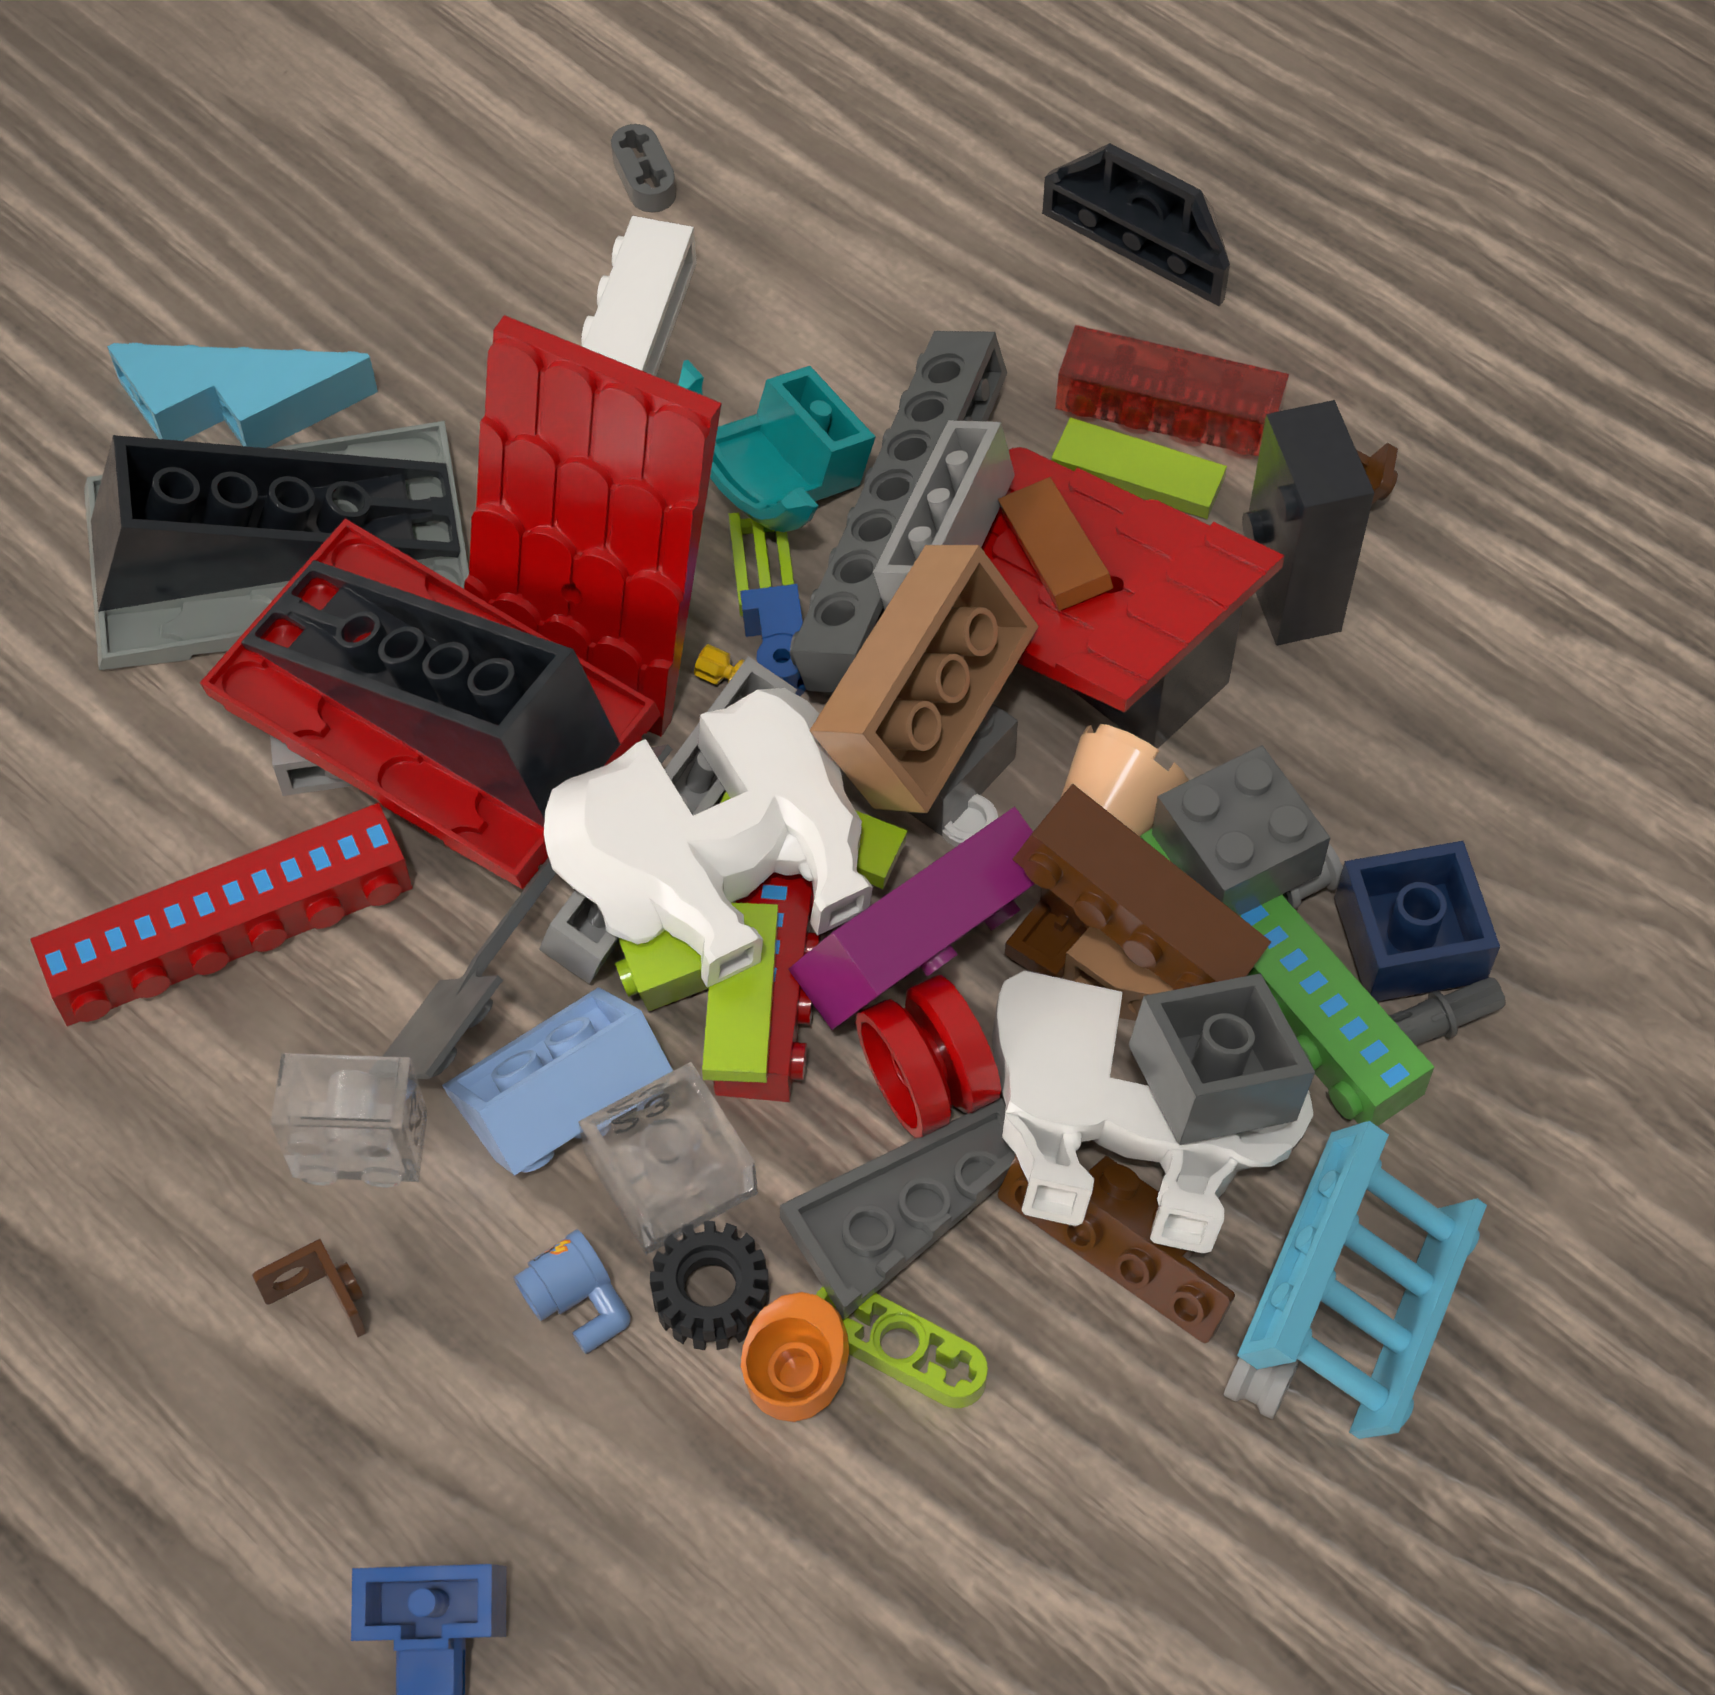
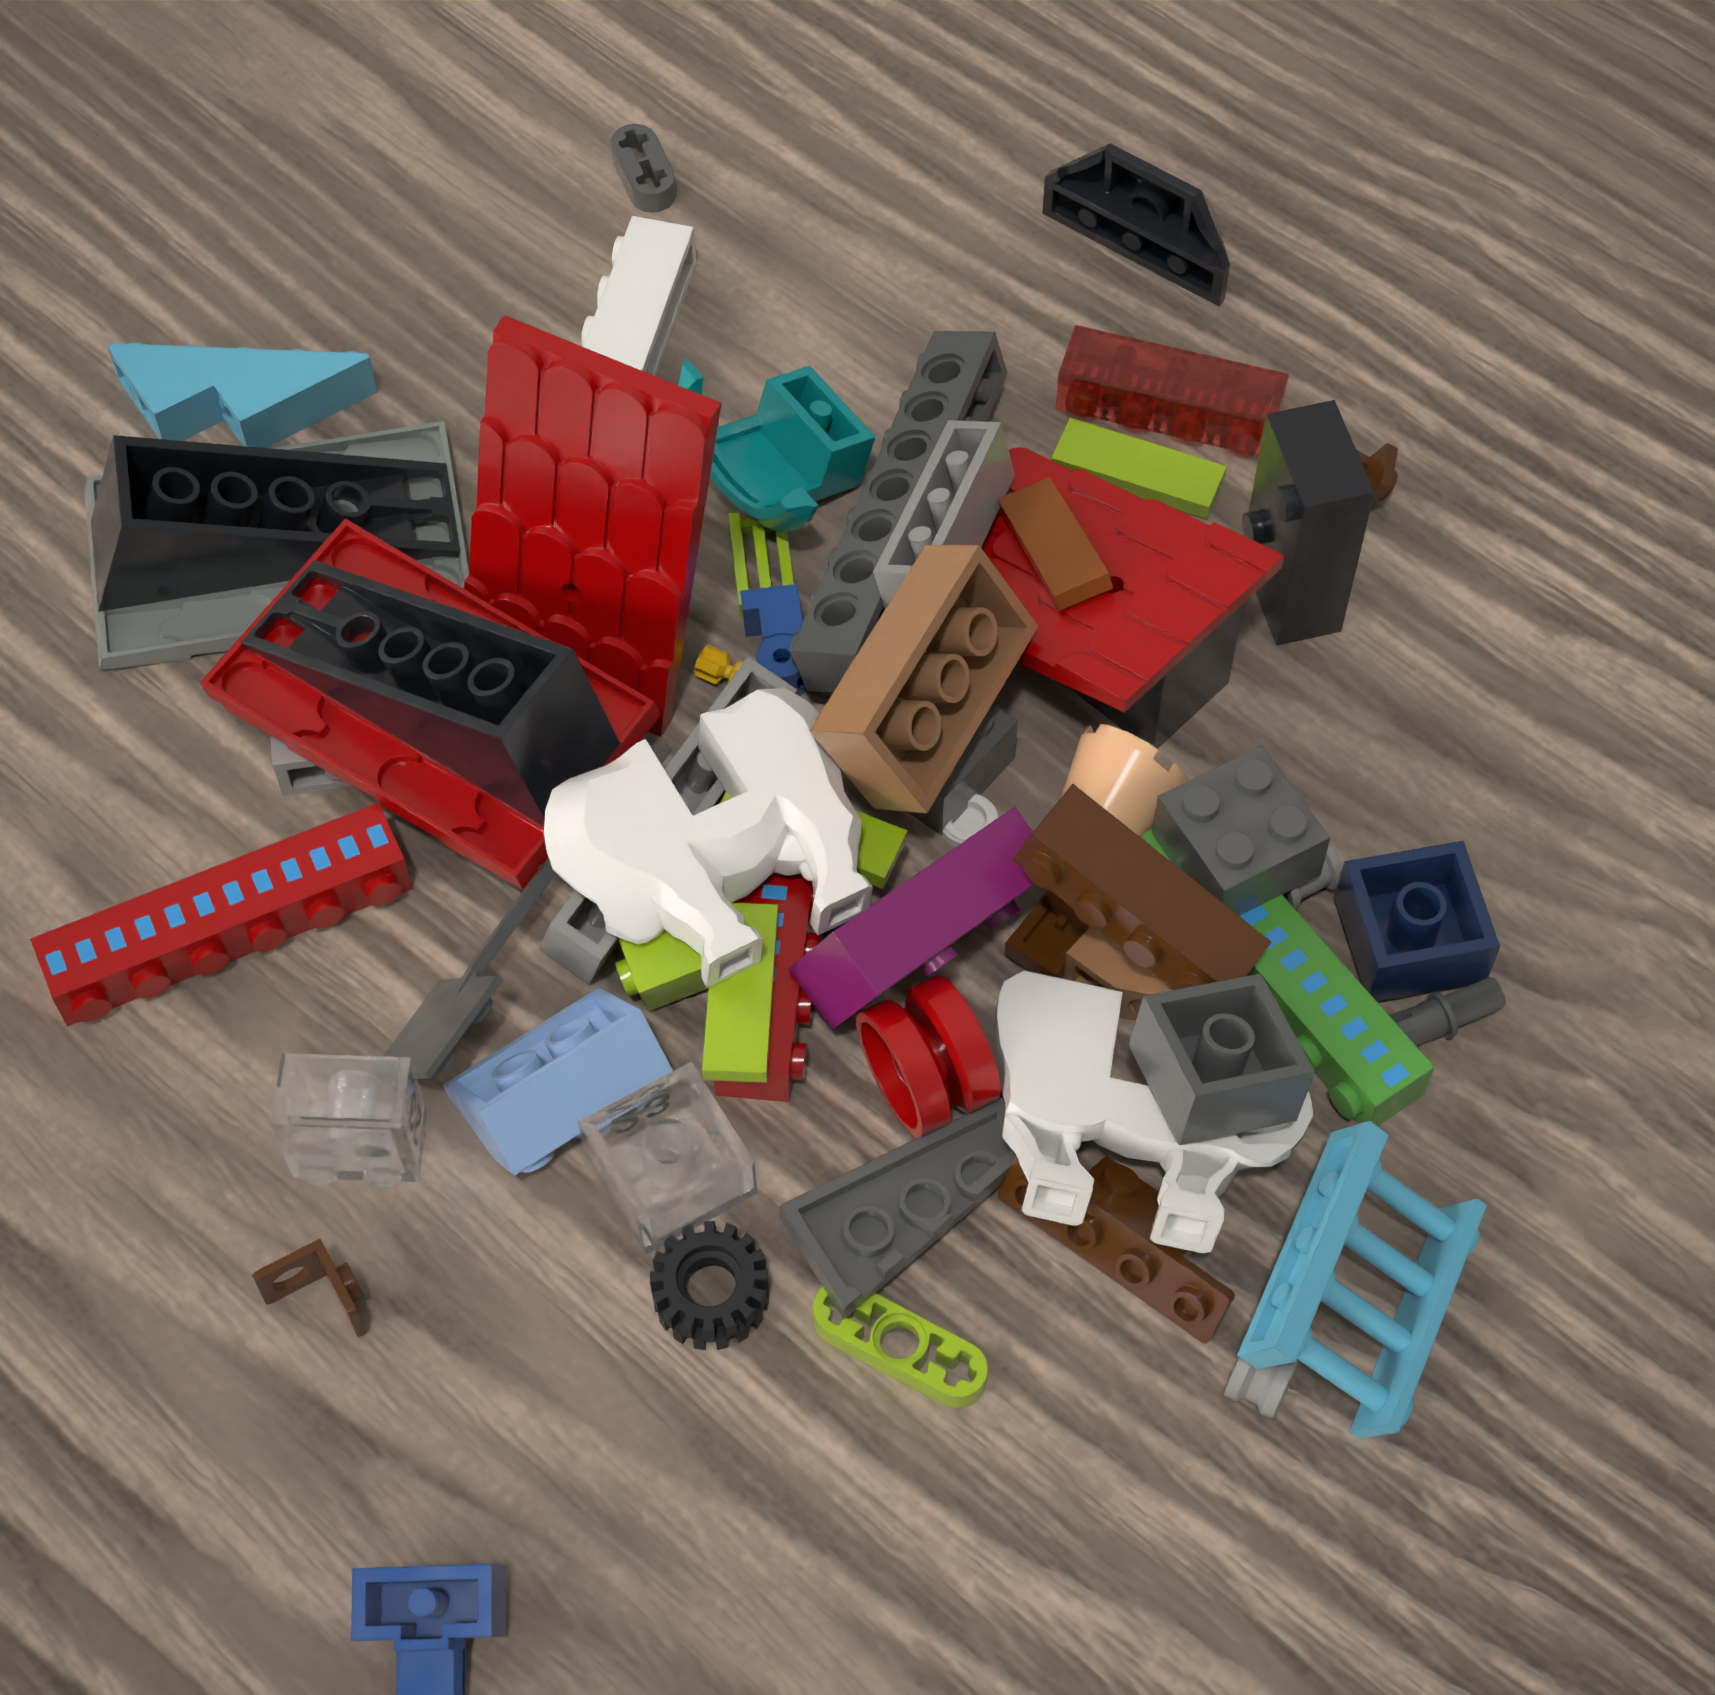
(566, 1277): medium blue piece -> none
(795, 1356): orange hat -> none

